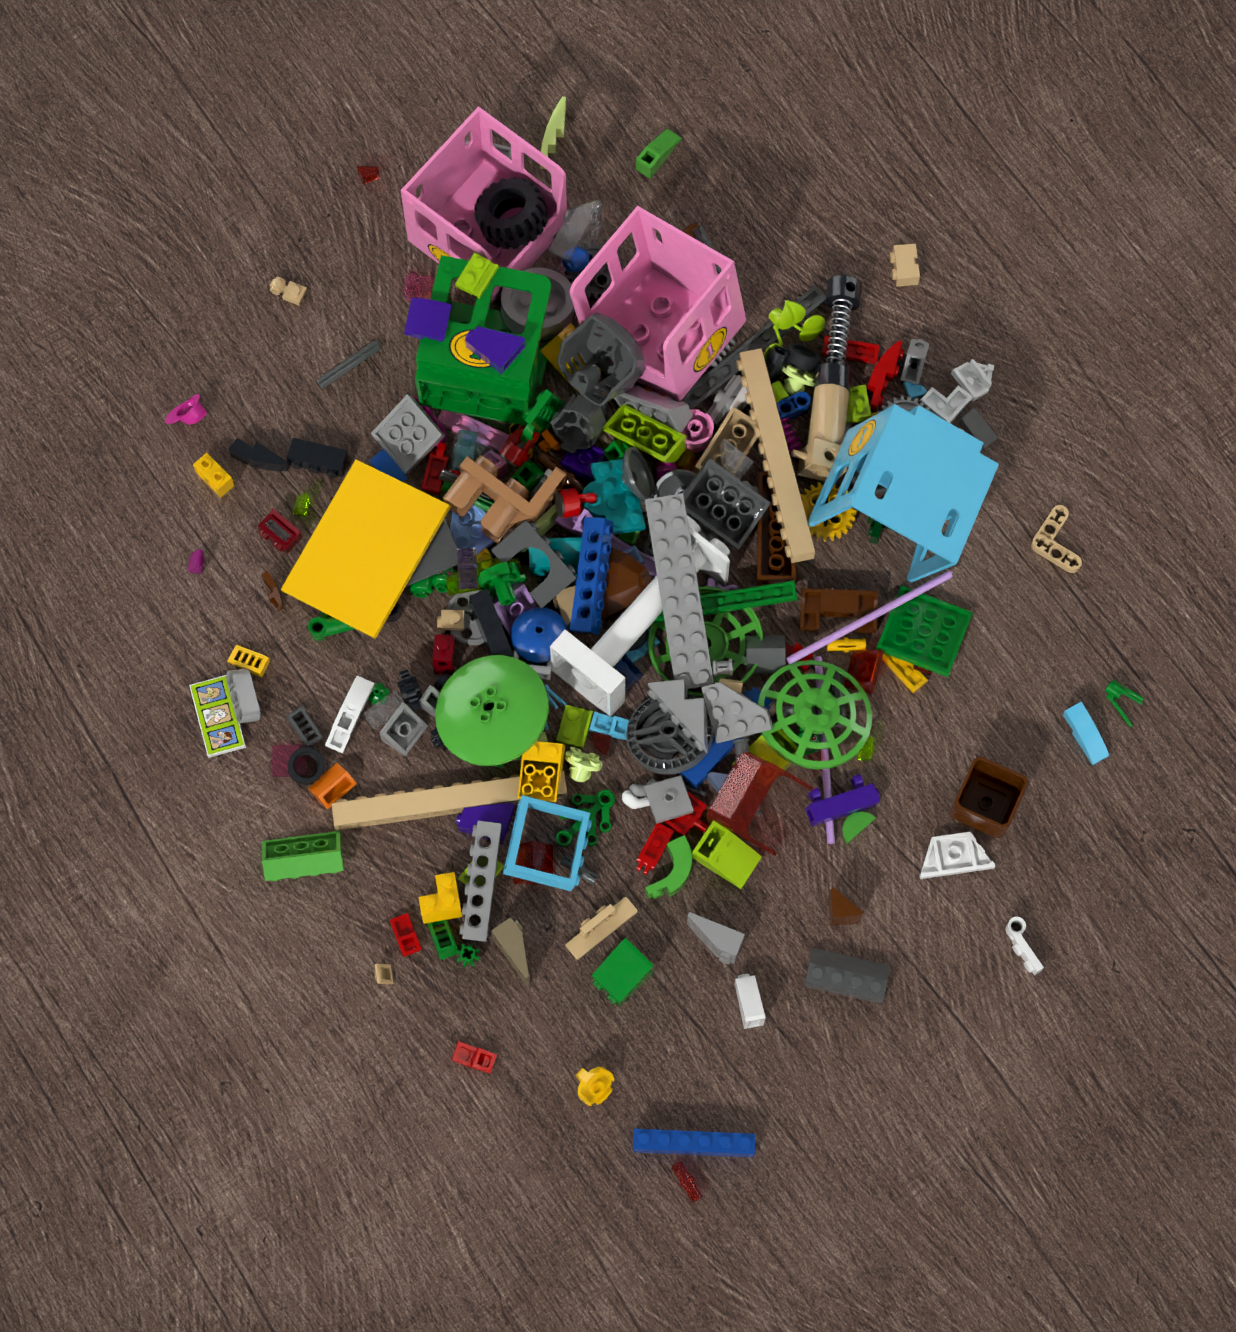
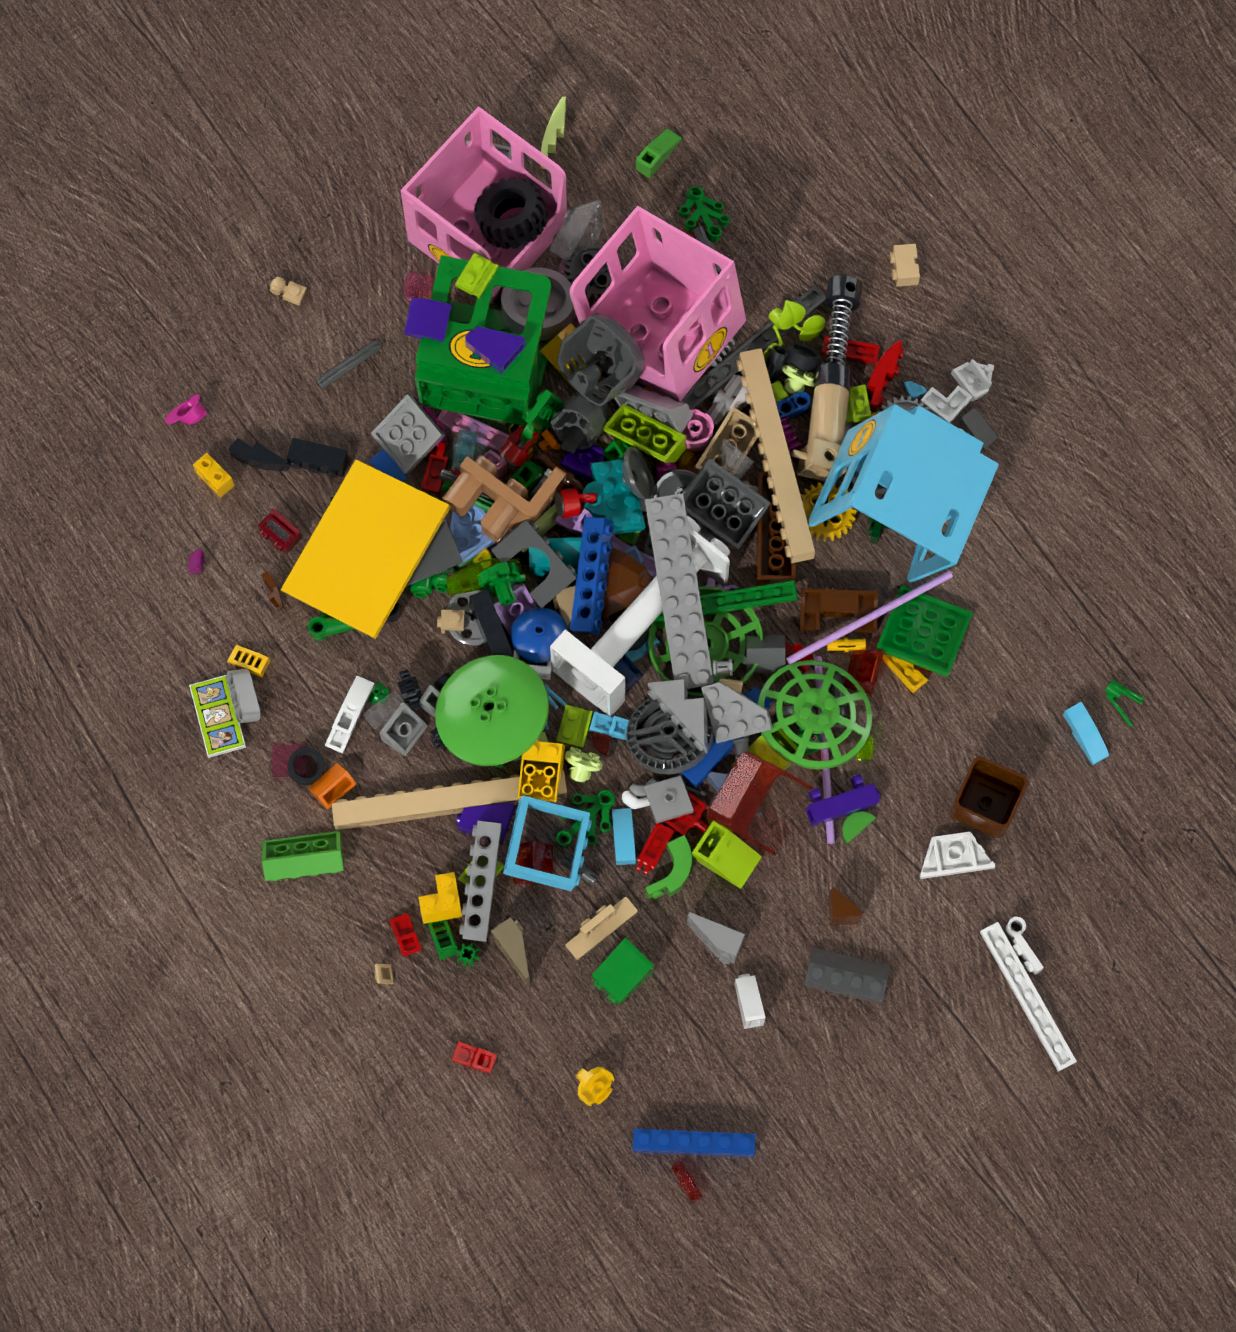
(295, 714): dark grey slope -> none
(301, 505): clear neon green slope -> none
(368, 173): clear red slope -> none
(444, 652): dark red torso -> none
(467, 568): clear purple slope -> none
(578, 260): blue head -> none
(623, 836): none -> medium azure slope
(696, 195): none -> green plant
(916, 354): light grey torso -> none
(1028, 997): none -> white plate
(1048, 539): tan beam -> none

